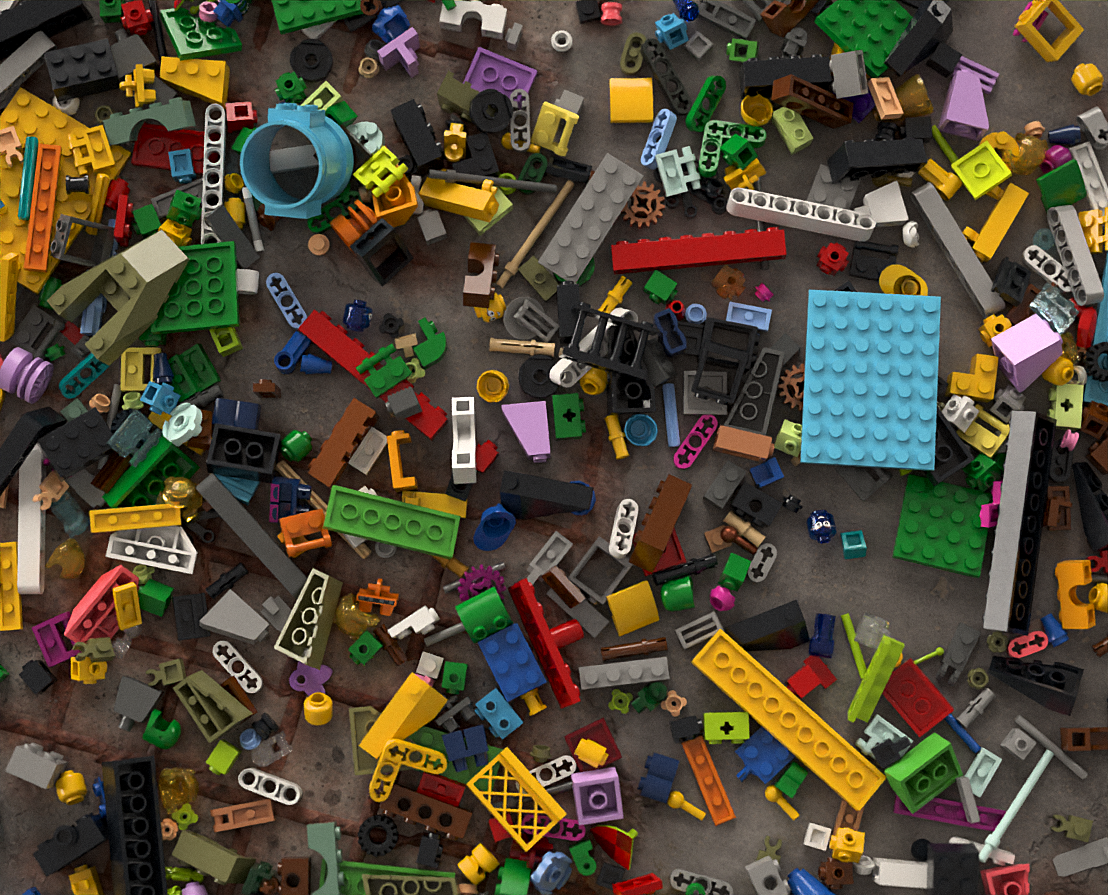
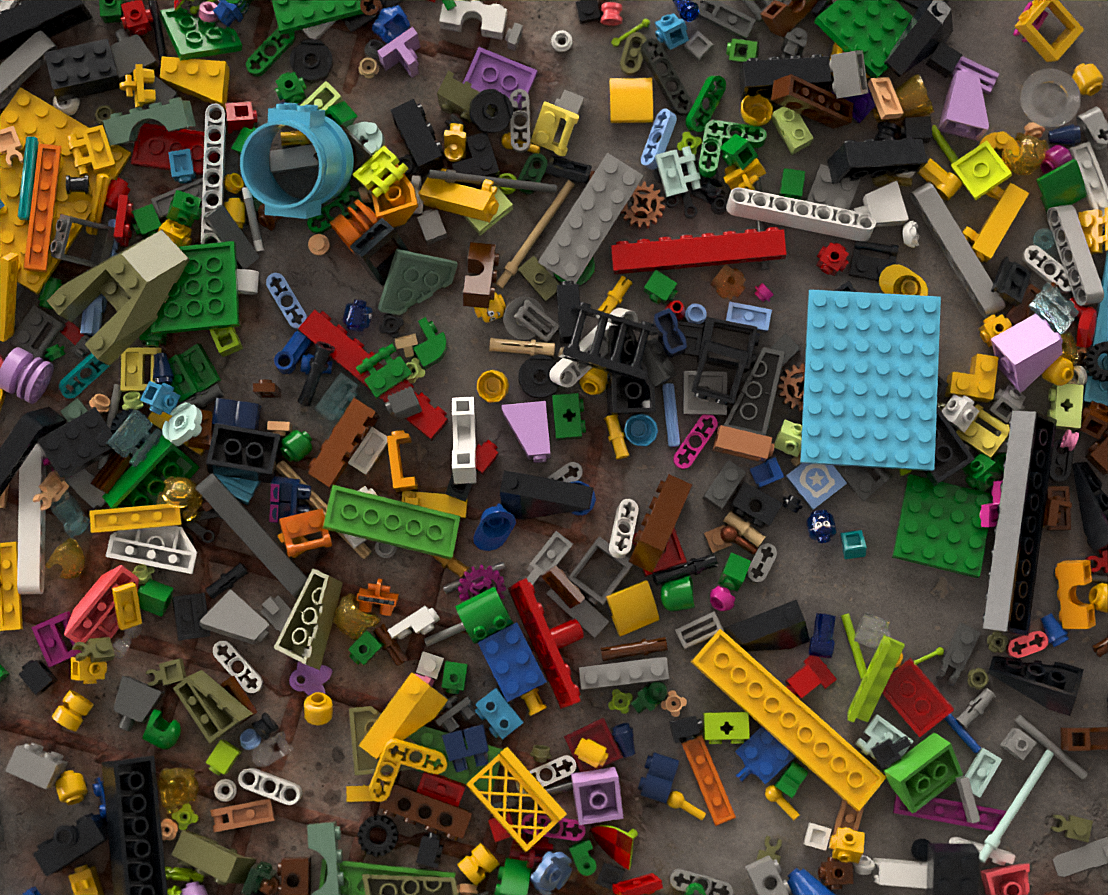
(72, 711): none -> yellow wheel
(218, 790): none -> white plate
(255, 57): none -> green beam
(279, 427): none -> light nougat plate
(292, 138): none -> yellow pin
(318, 364): none -> black pin
(335, 397): none -> clear light blue brick
(360, 793): none -> yellow window
(414, 279): none -> sand green plate
(564, 470): none -> light grey beam
(616, 41): none -> lime hinge
(624, 738): none -> dark blue cone
(687, 137): none -> lime plate
(792, 183): none -> green brick
(816, 482): none -> light blue tile
(1050, 98): none -> clear piece

